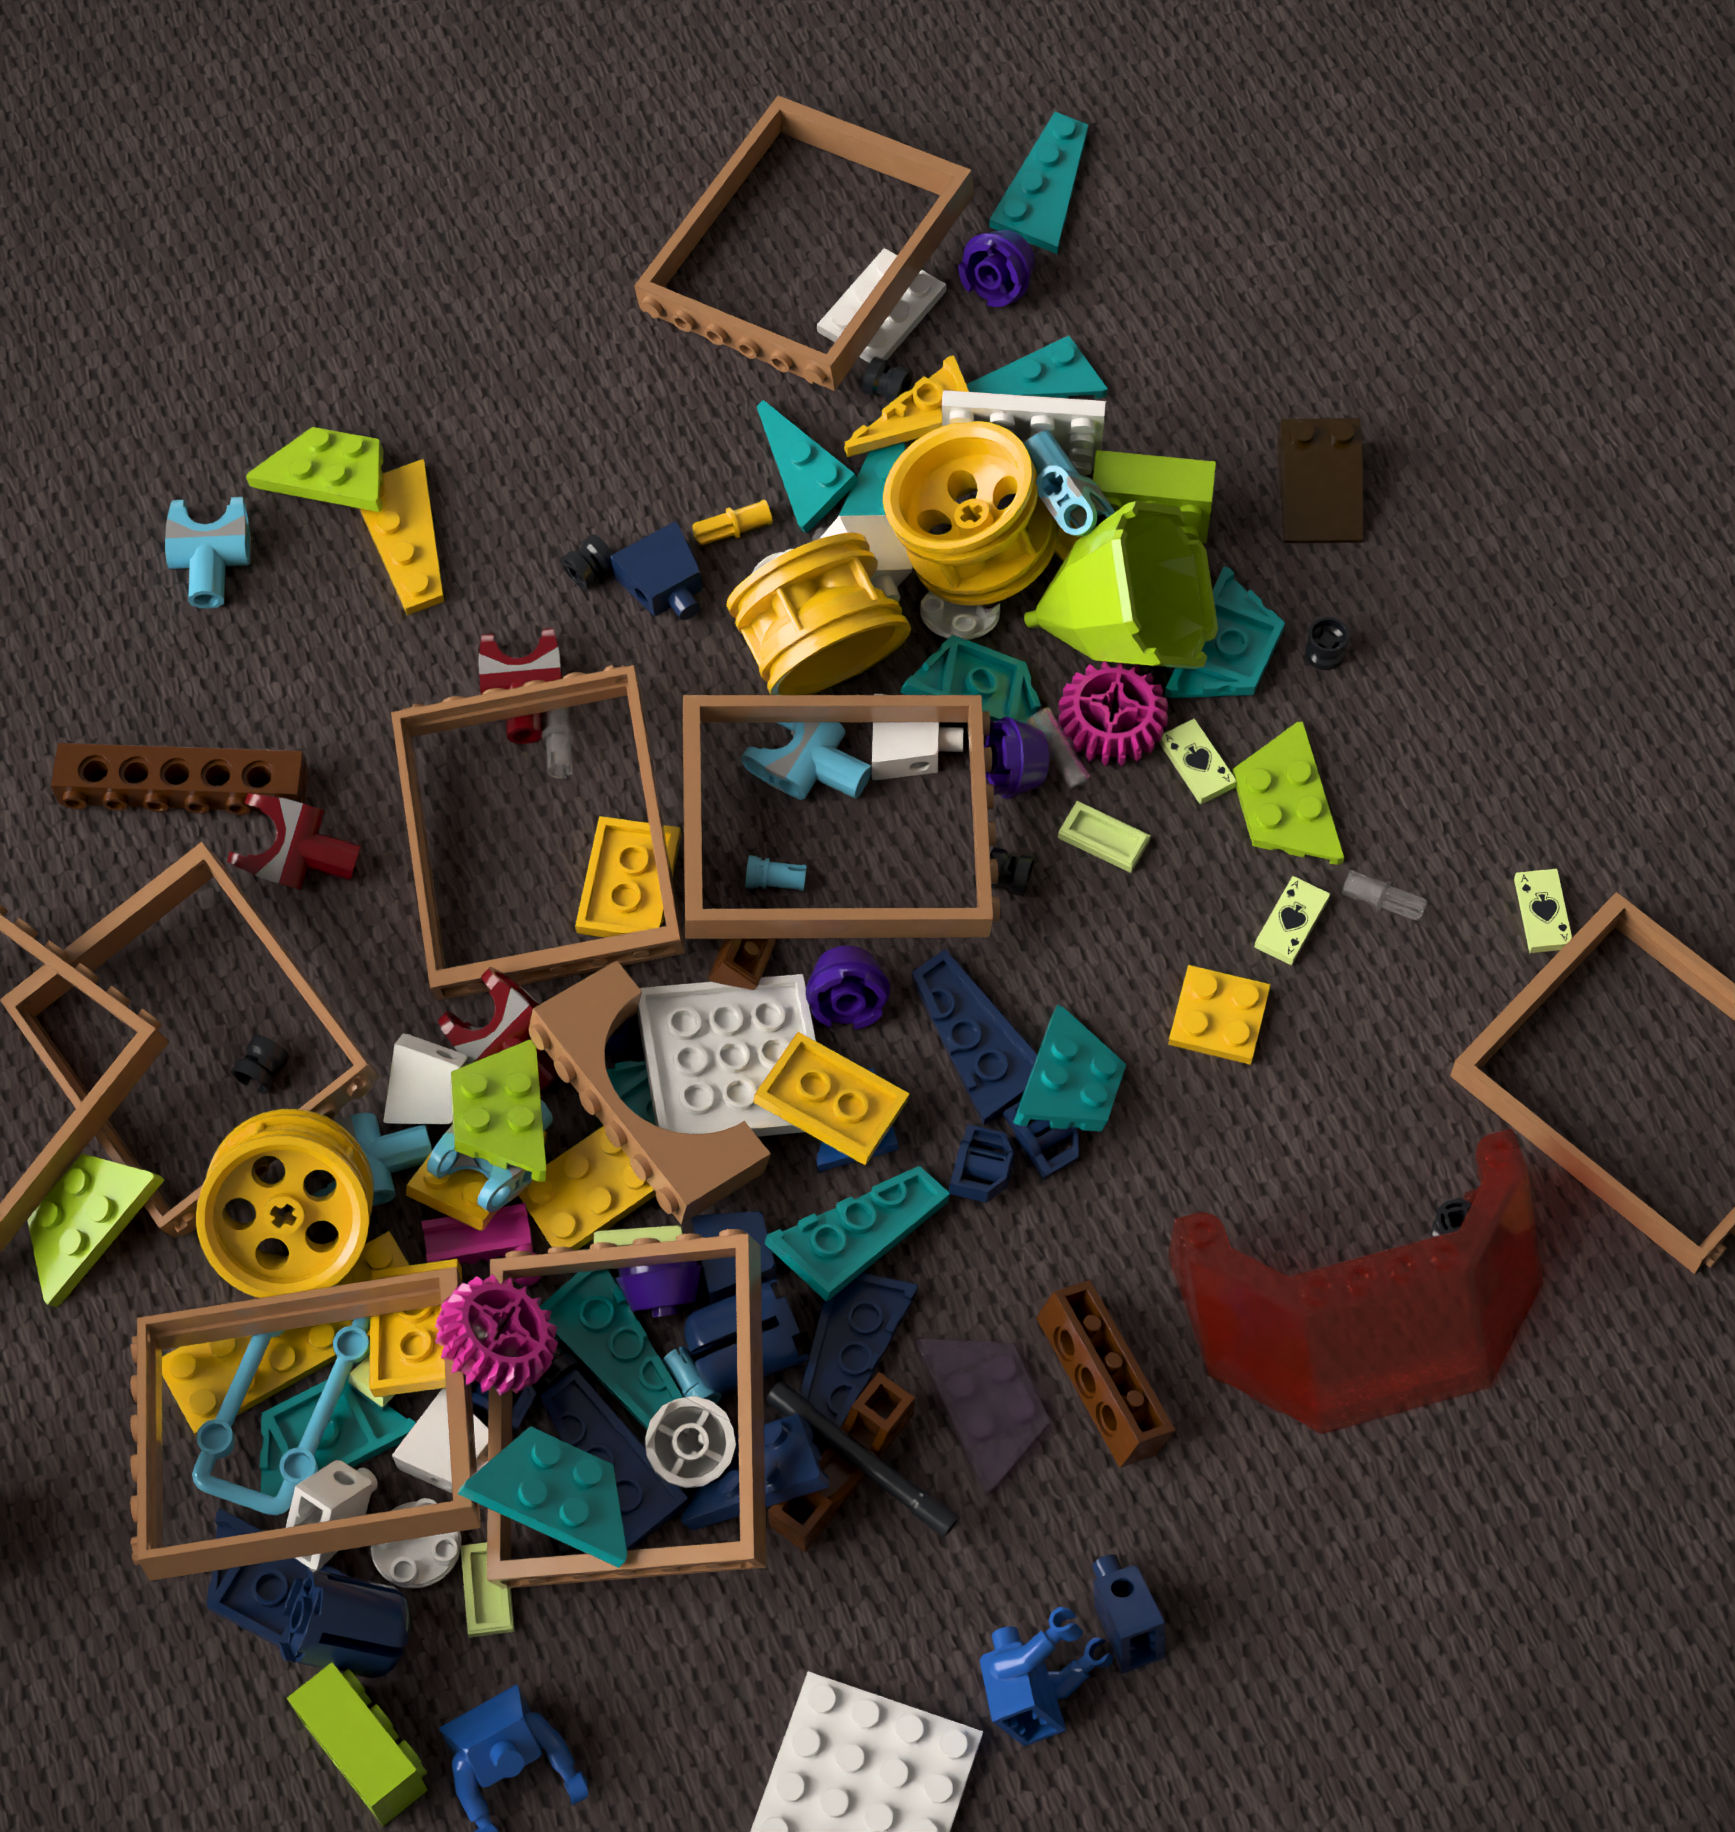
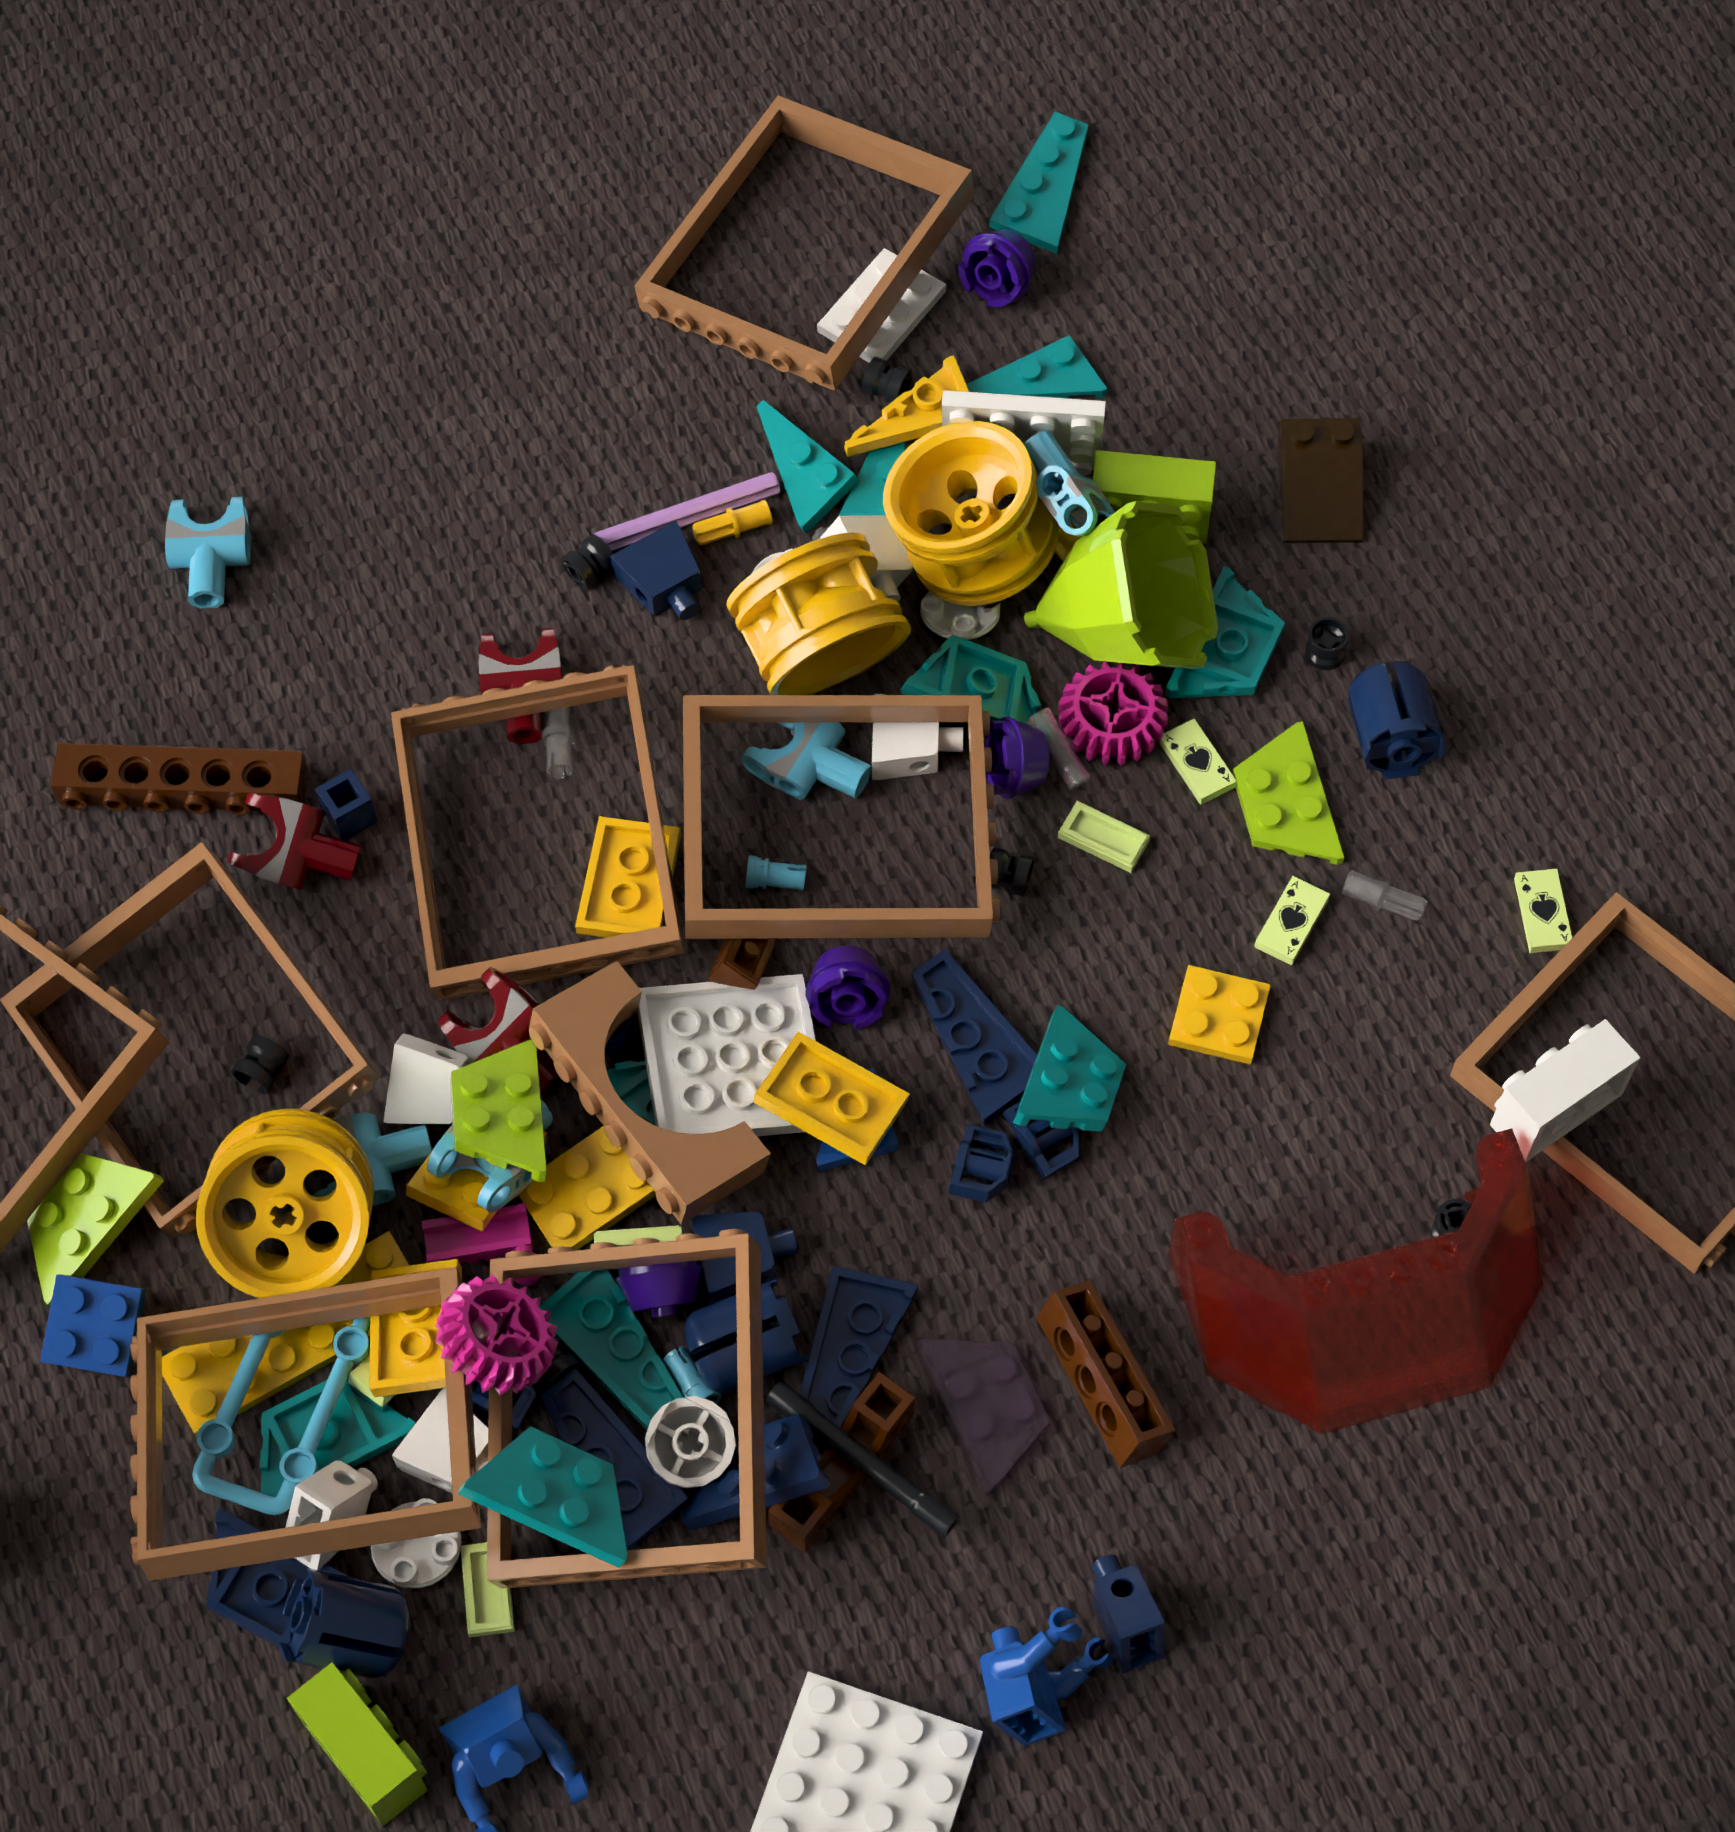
(92, 1325): none -> blue plate
(325, 468): lime wing -> none
(346, 805): none -> dark blue brick
(407, 537): yellow wing -> none
(691, 510): none -> lavender axle
(847, 1240): teal wing -> none
(1395, 718): none -> dark blue cylinder
(1565, 1087): none -> white brick

